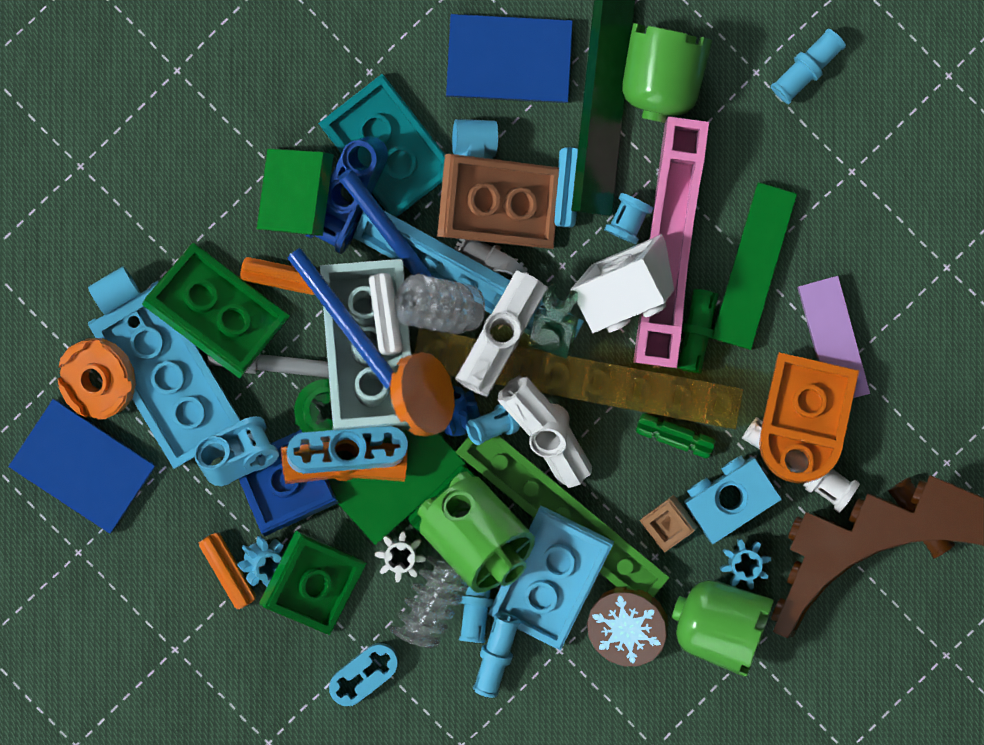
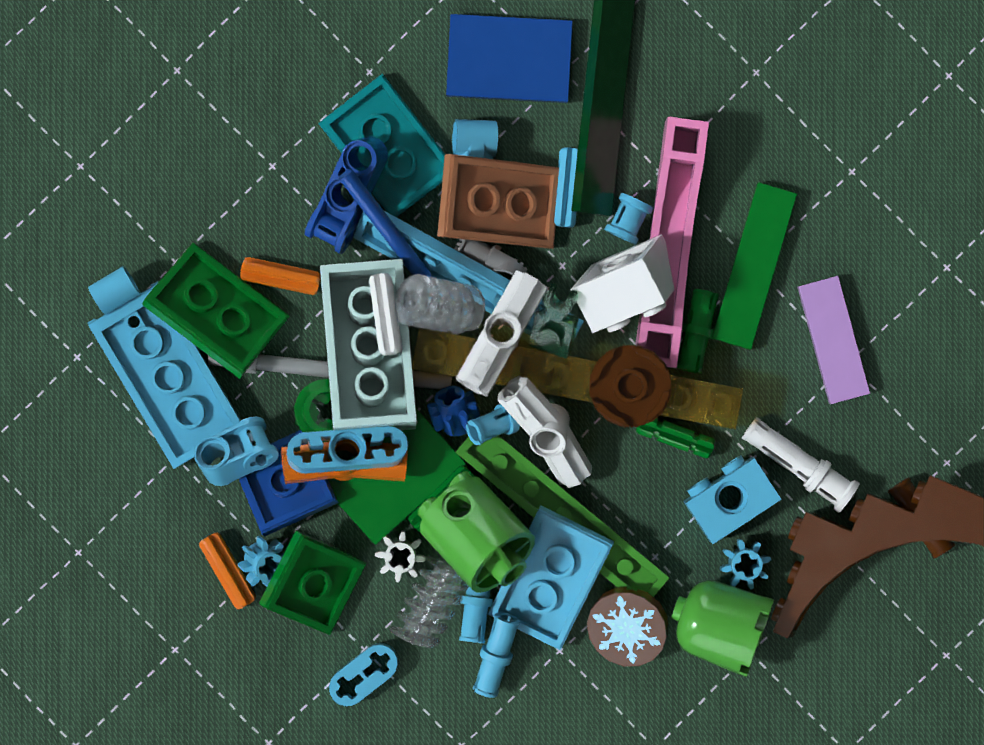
(82, 466): blue tile -> none
(114, 369): orange tile -> none
(295, 191): green tile -> none
(341, 316): blue bar -> none
(422, 394): orange tile -> none
(630, 386): none -> reddish brown tile
(664, 71): bright green cylinder -> none
(669, 523): medium nougat tile -> none
(806, 413): orange tile -> none
(808, 66): medium azure pin -> none

